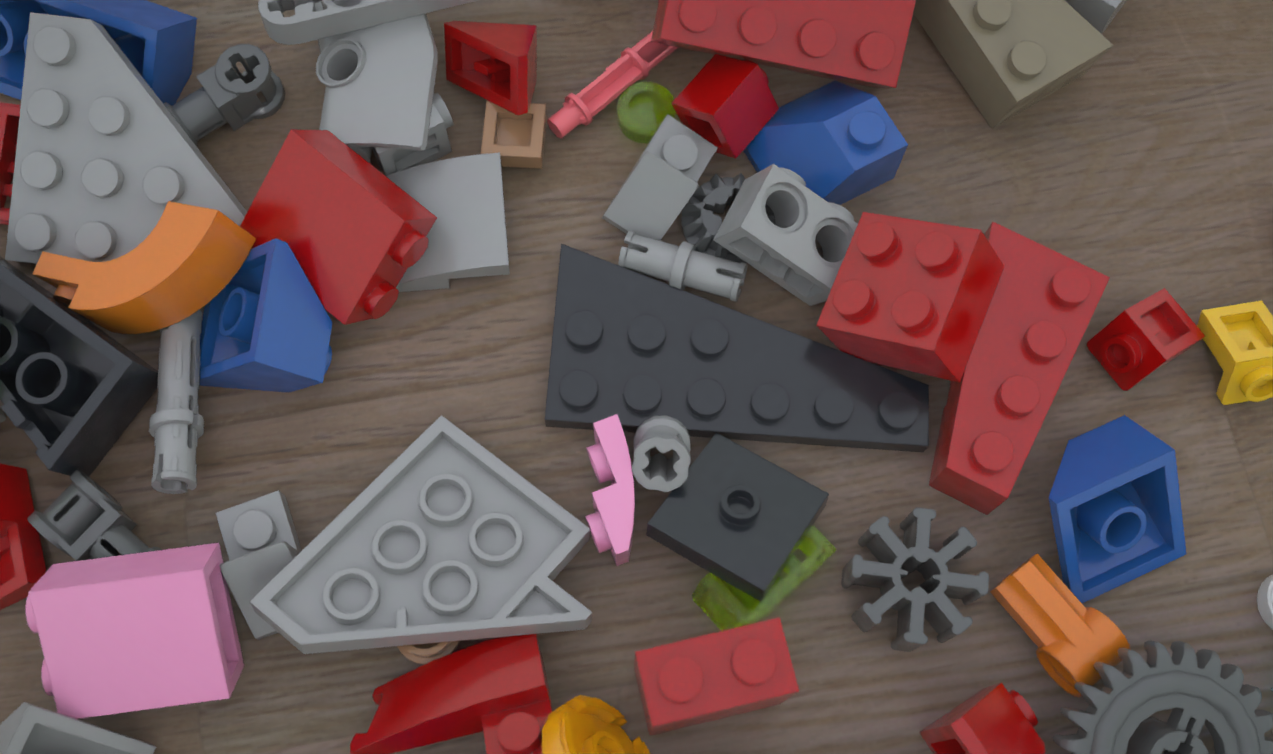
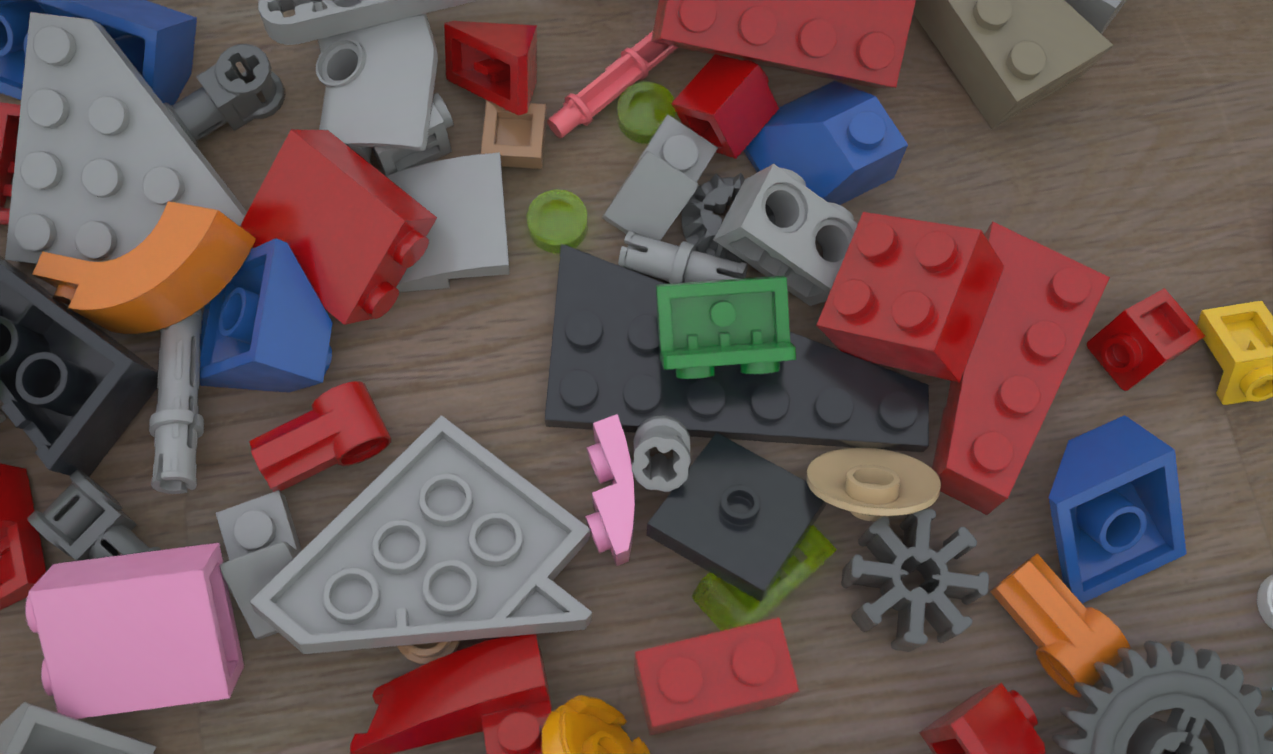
(338, 430): none -> red piece
(557, 219): none -> clear neon green tile
(724, 325): none -> green bracket
(873, 482): none -> tan dish

